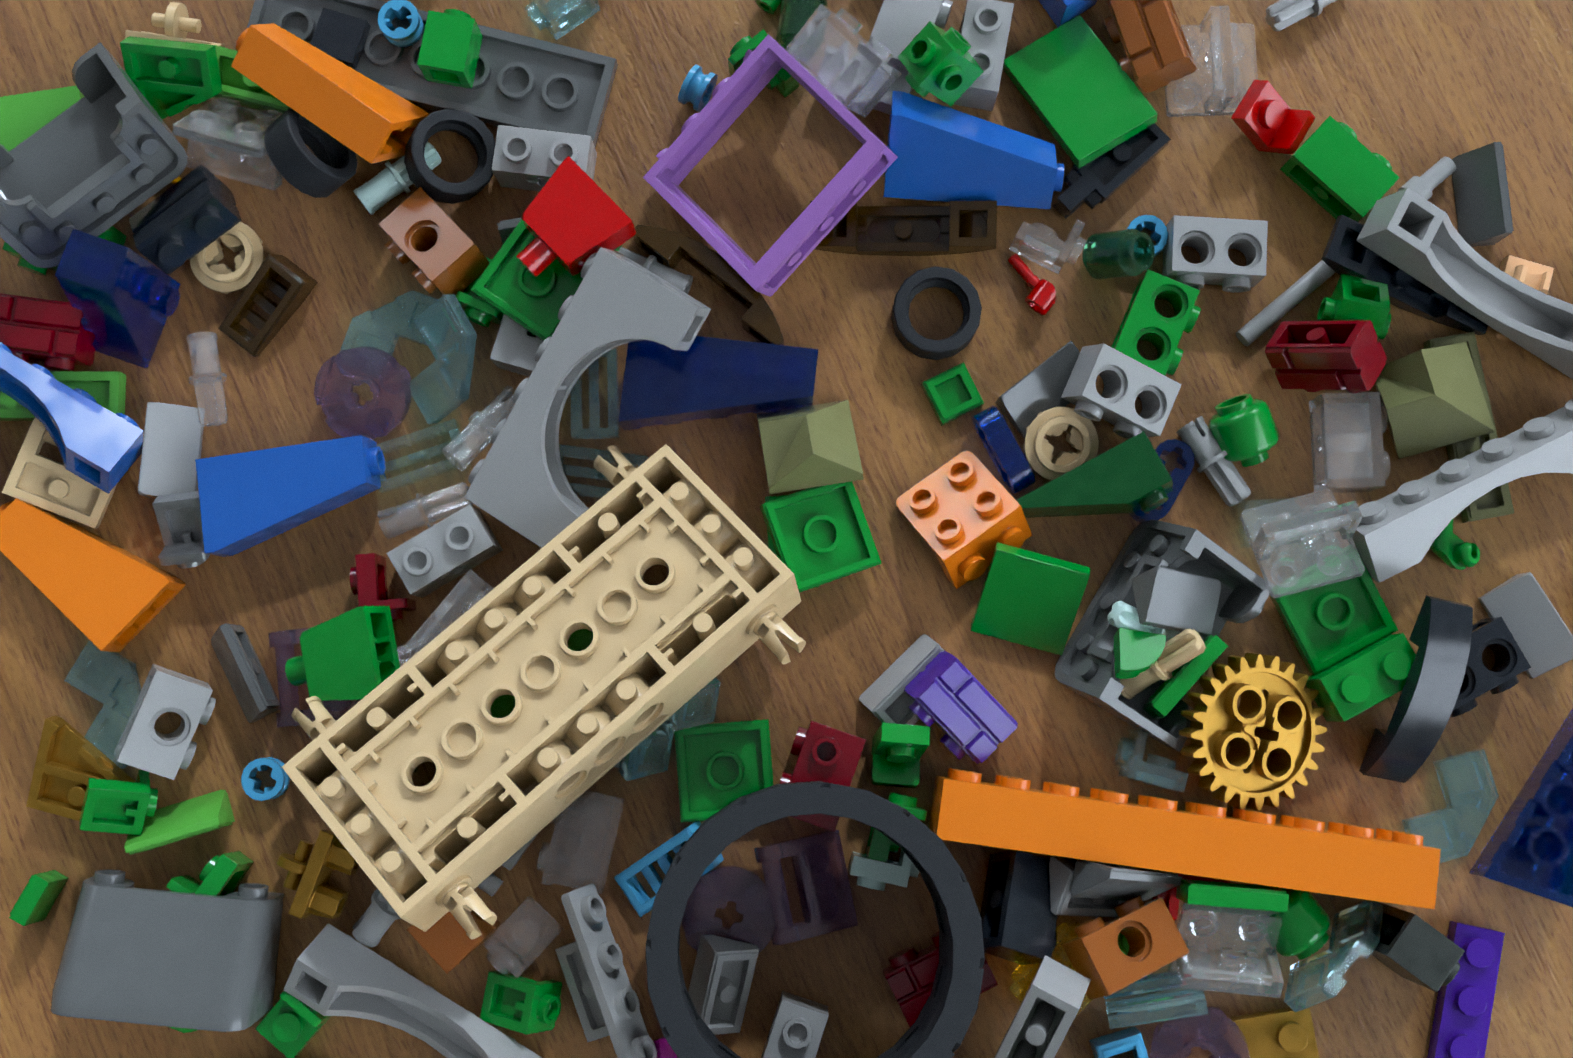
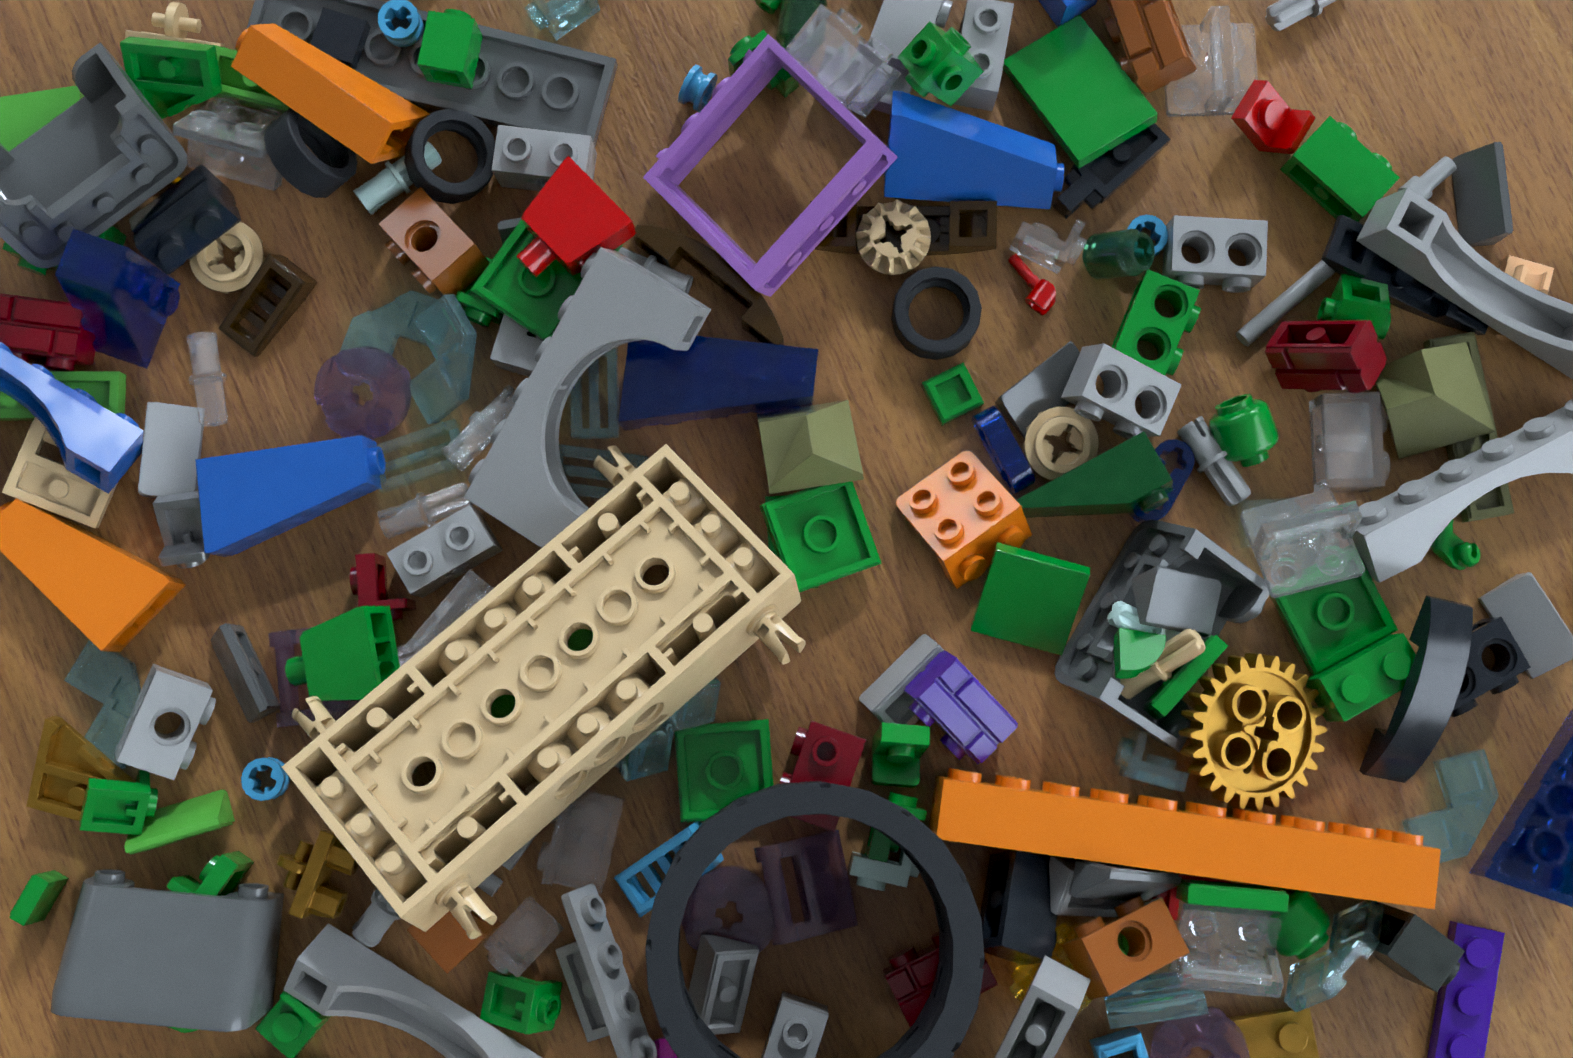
(883, 256): none -> tan gear

